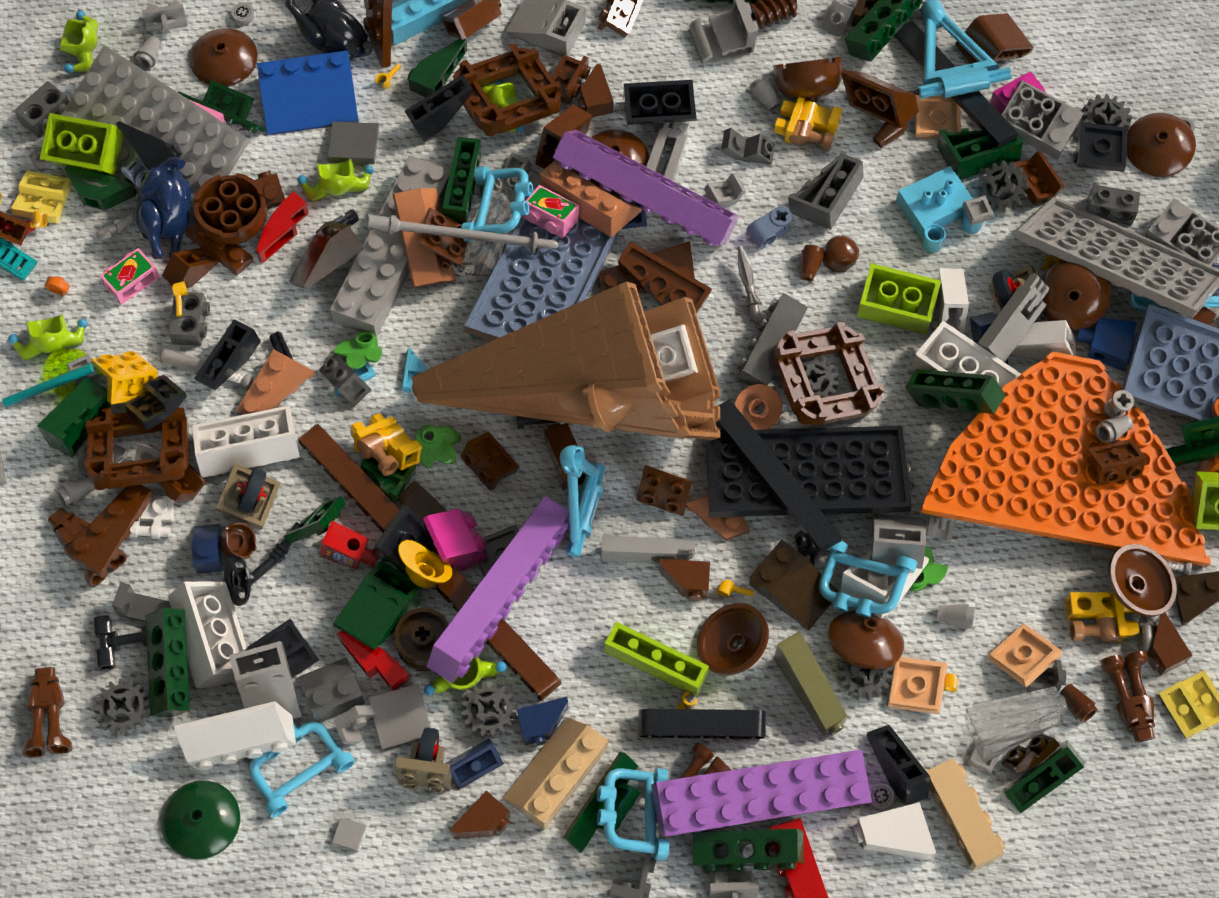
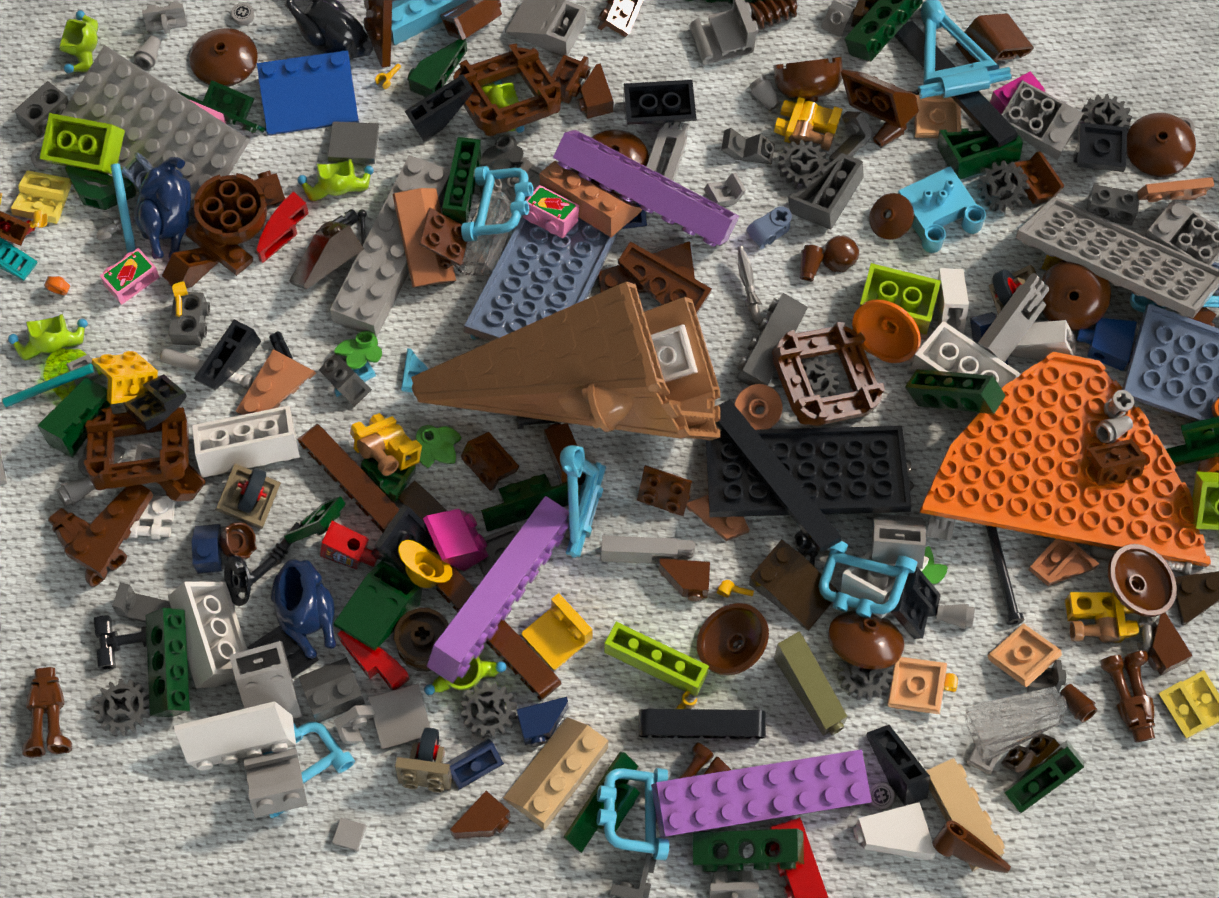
(123, 207): none -> medium azure bar
(150, 149): black slope -> none
(208, 834): dark green dish -> none
(275, 782): none -> light grey piece
(303, 604): none -> dark blue piece
(362, 214): none -> black hinge
(393, 224): light grey bar -> none
(503, 153): none -> dark grey plate
(522, 499): none -> dark green bracket
(558, 633): none -> yellow bracket
(571, 119): reddish brown slope -> none
(800, 162): none -> dark grey gear
(860, 133): none -> dark grey bracket
(888, 331): none -> orange dish
(900, 220): none -> reddish brown dish
(916, 603): none -> black slope
(961, 843): none -> reddish brown piece
(978, 210): light grey tile -> none
(1014, 616): none -> black bar
(1062, 561): none -> nougat wing
(1176, 190): none -> nougat wing

